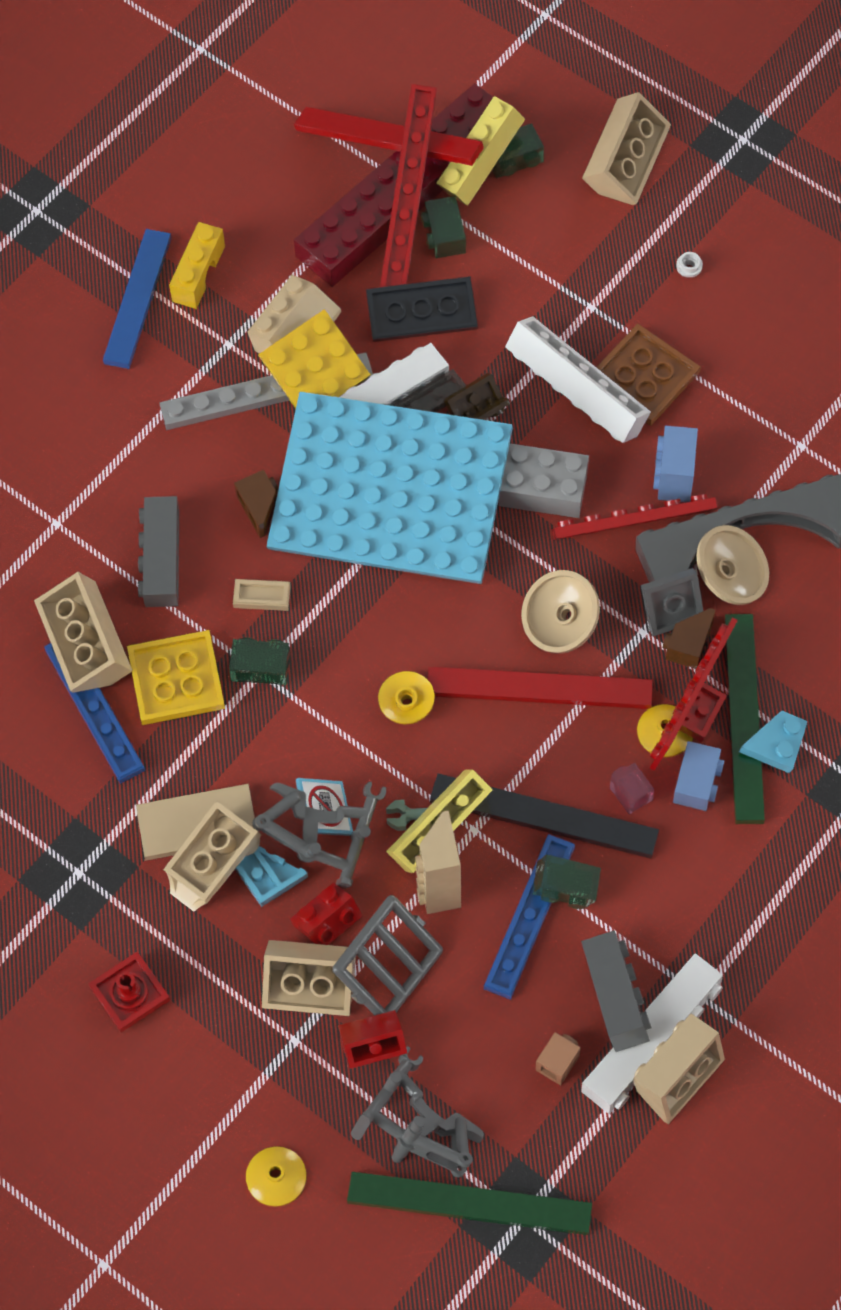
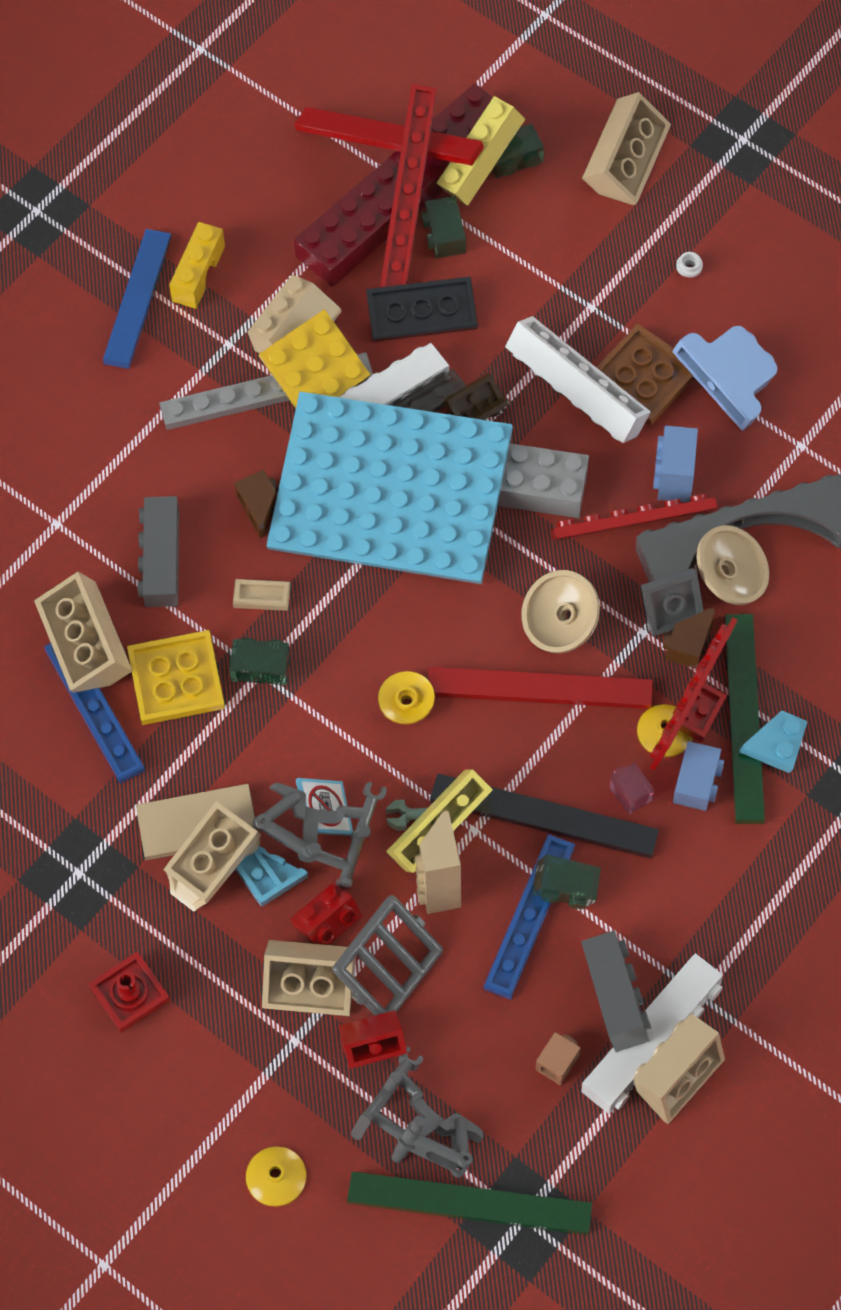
(729, 370): none -> light blue brick

